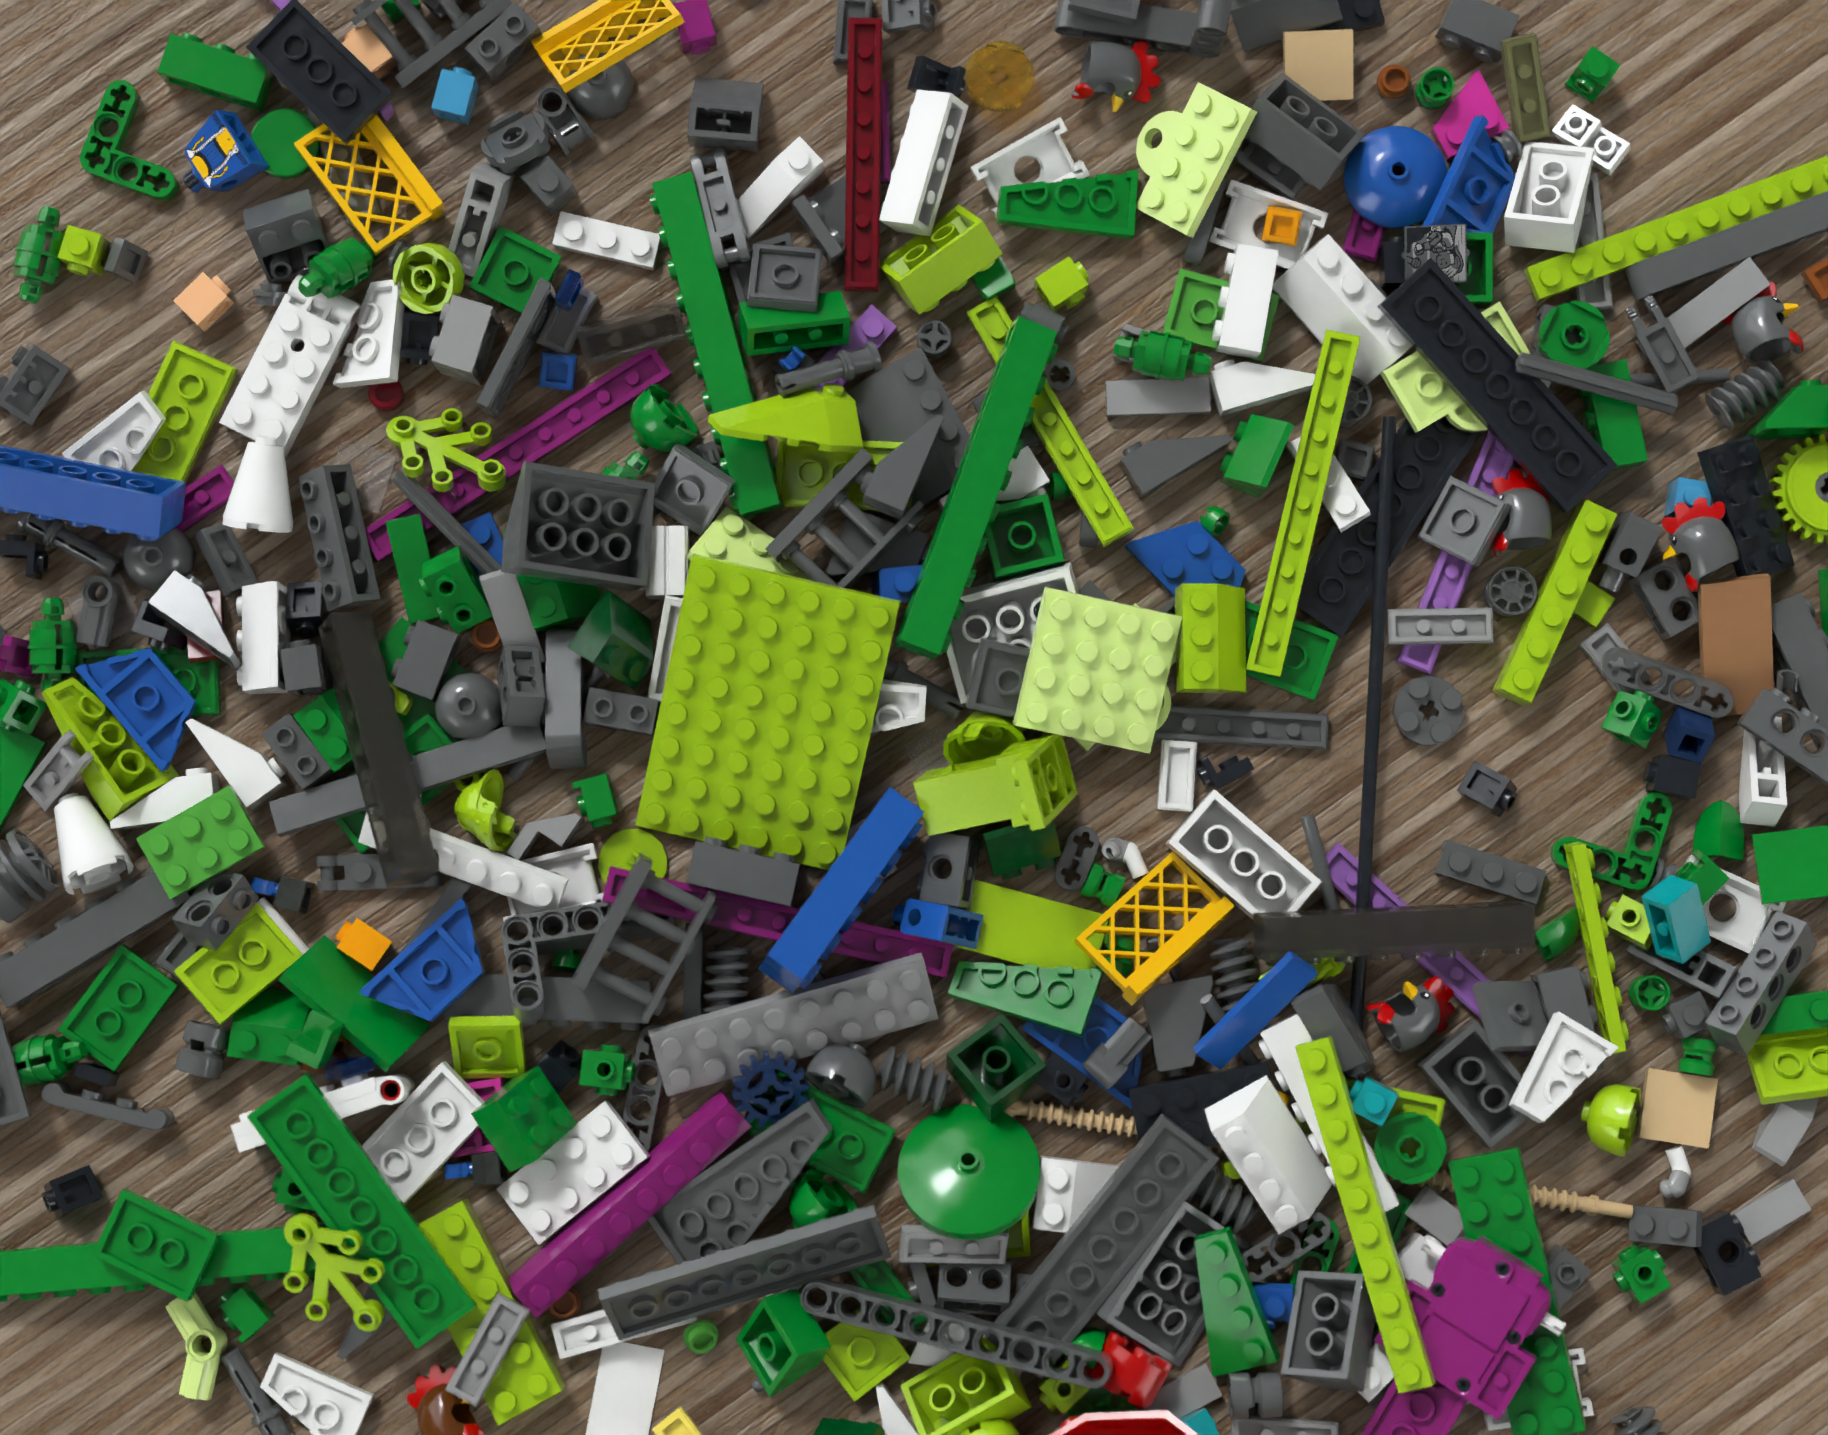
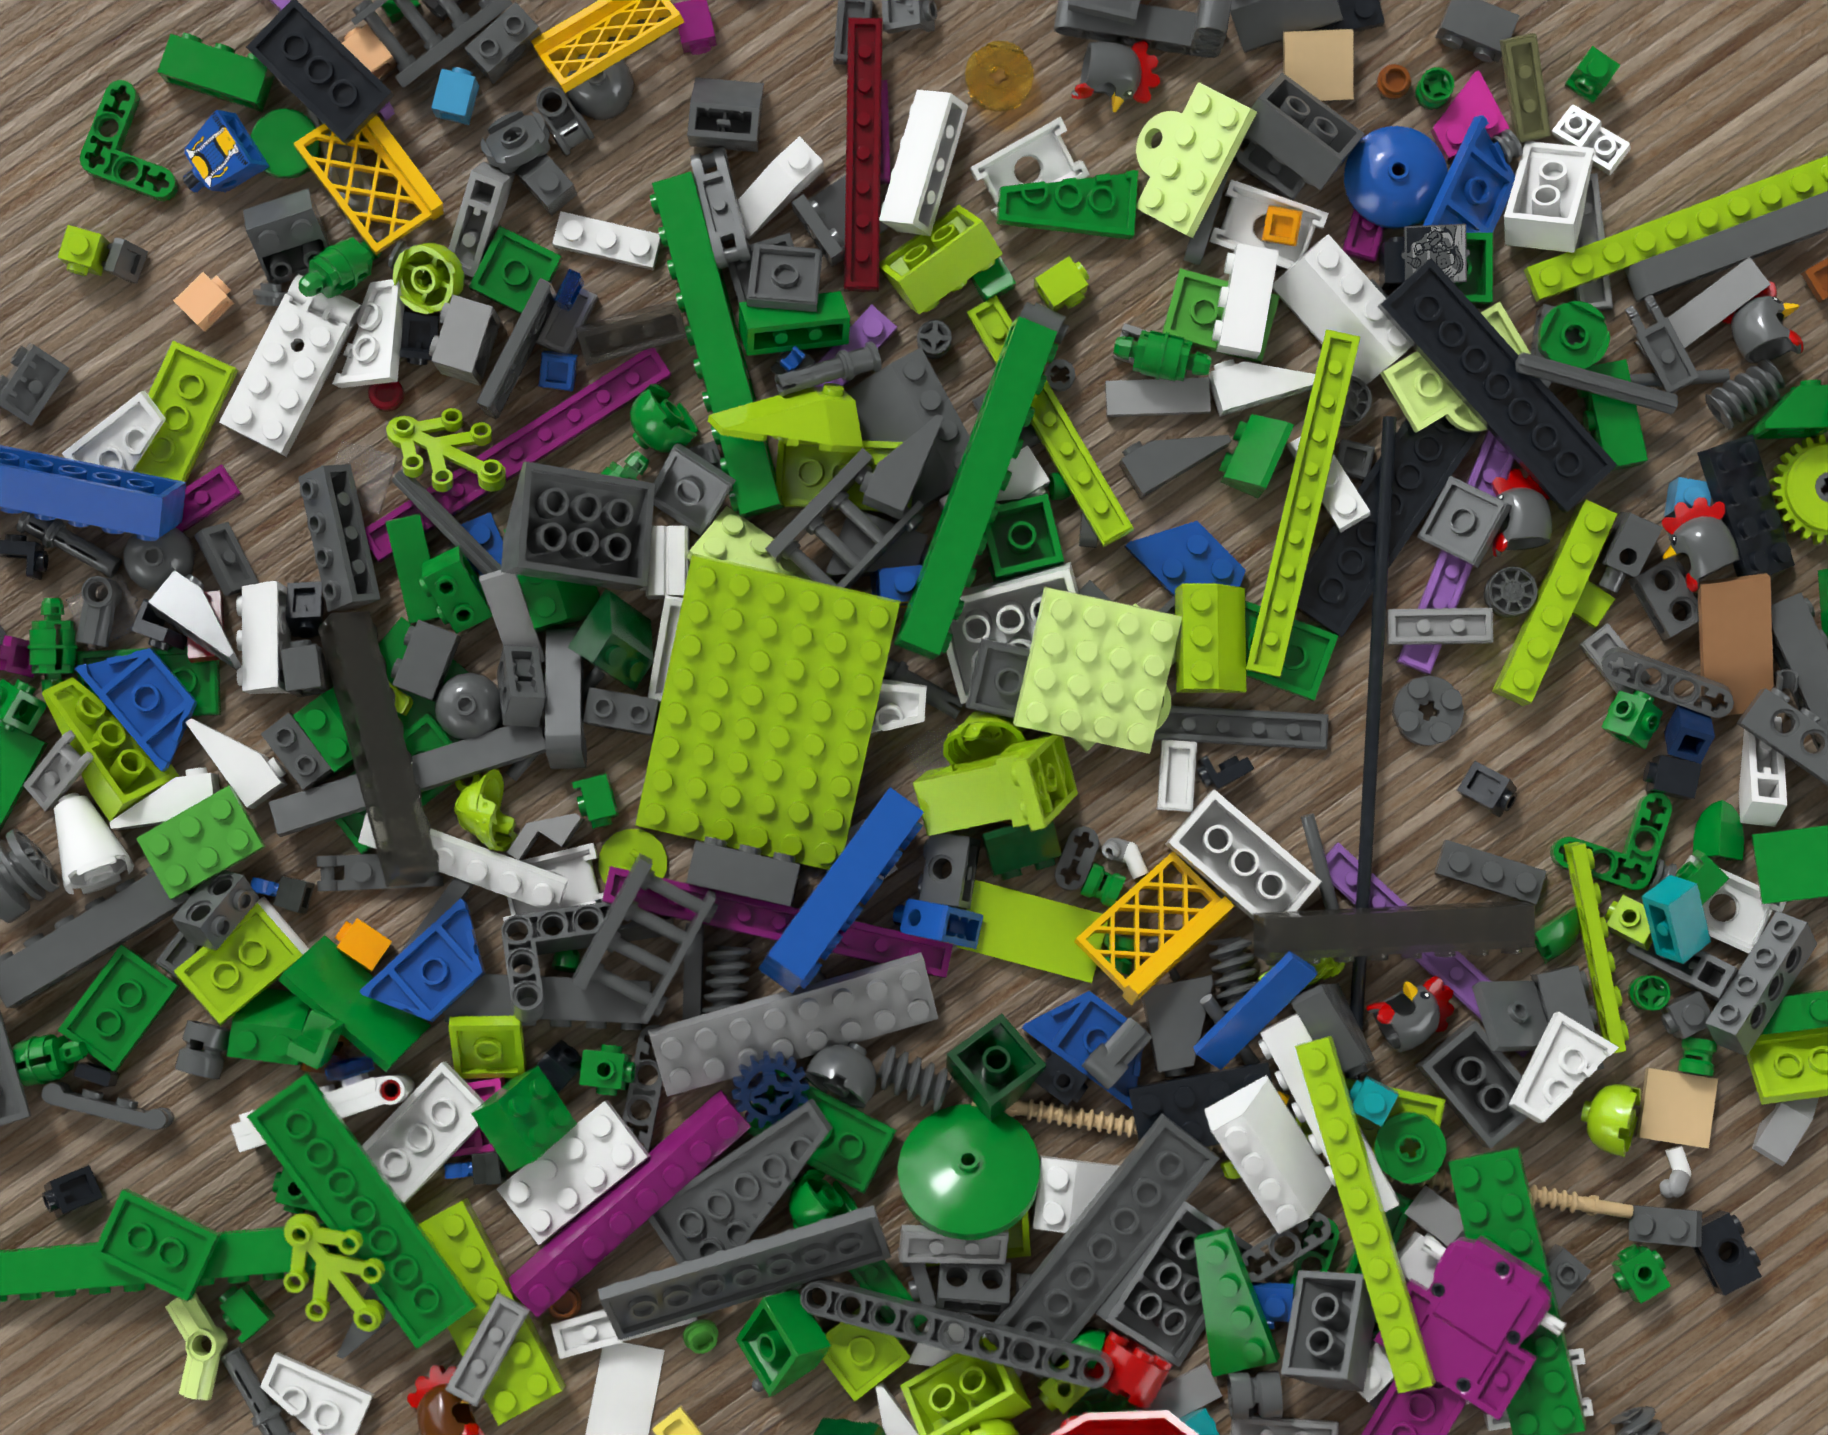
(37, 255): green piece -> none
(261, 490): white cone -> none
(486, 636): dark orange plate -> none
(934, 76): black bracket -> none
(1042, 995): wing -> none
(1215, 520): green hinge -> none
(1225, 1200): dark grey piece -> none
(1772, 1211): light grey tile -> none

